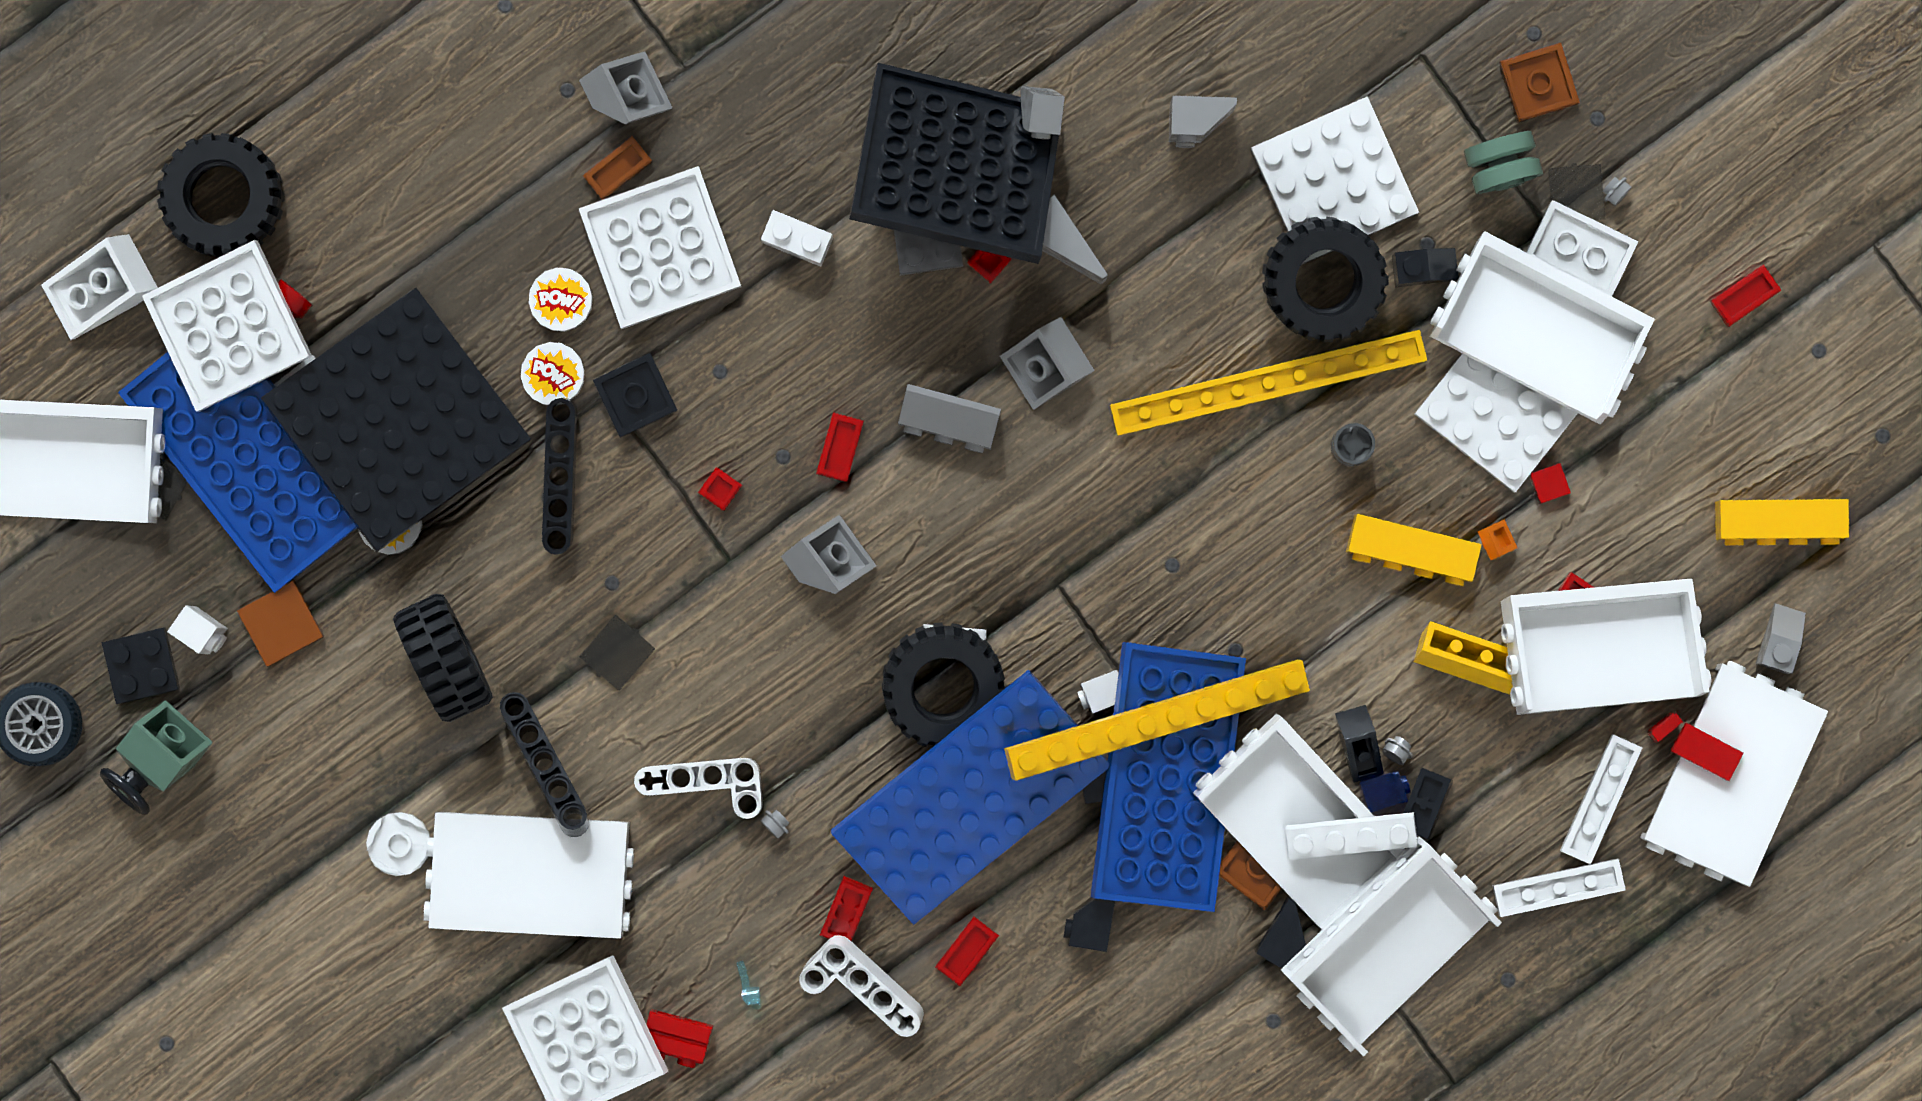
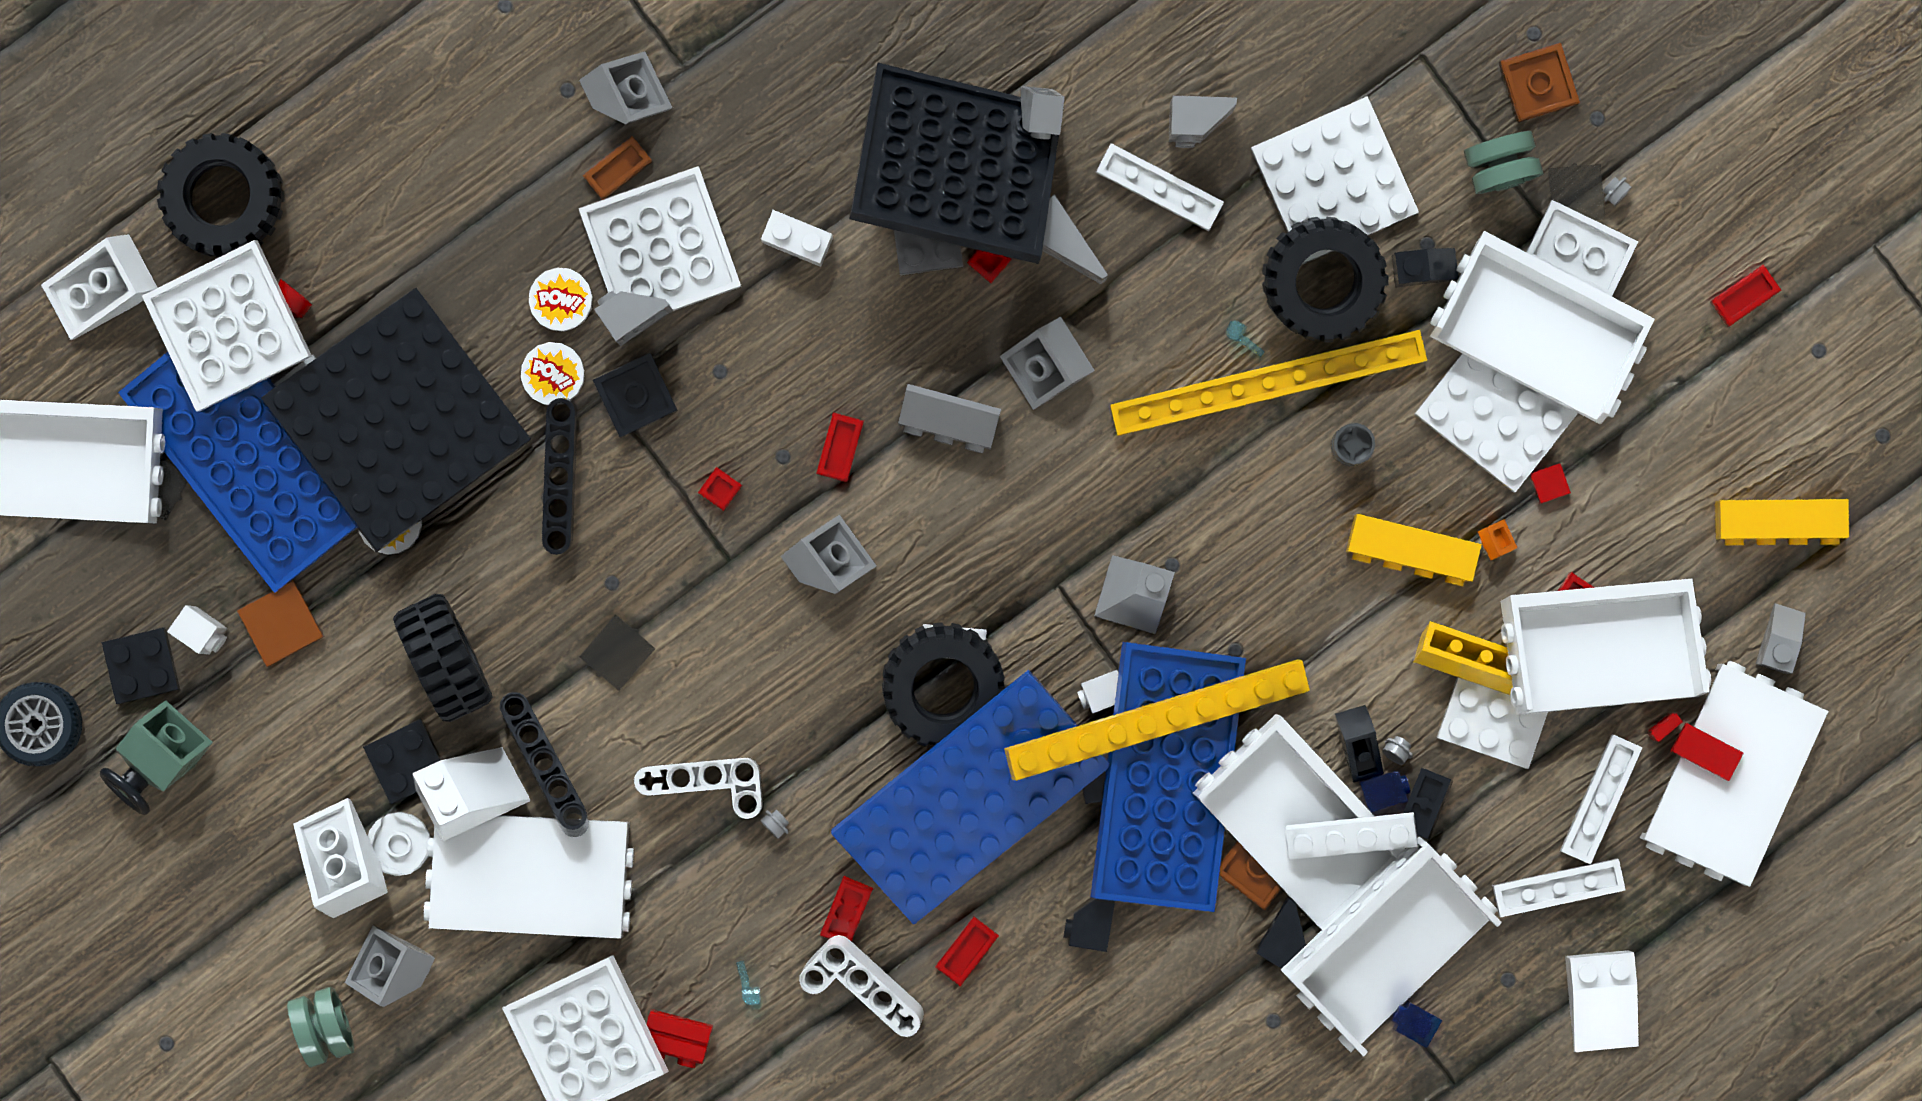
(320, 1027): none -> sand green wheel
(339, 860): none -> white slope
(388, 967): none -> light grey slope
(399, 756): none -> black plate
(469, 790): none -> white slope
(630, 313): none -> light grey slope
(1134, 594): none -> light grey slope
(1159, 187): none -> white plate
(1236, 331): none -> clear light blue hand
(1415, 1023): none -> clear blue bracket
(1490, 724): none -> white plate
(1603, 1000): none -> white slope

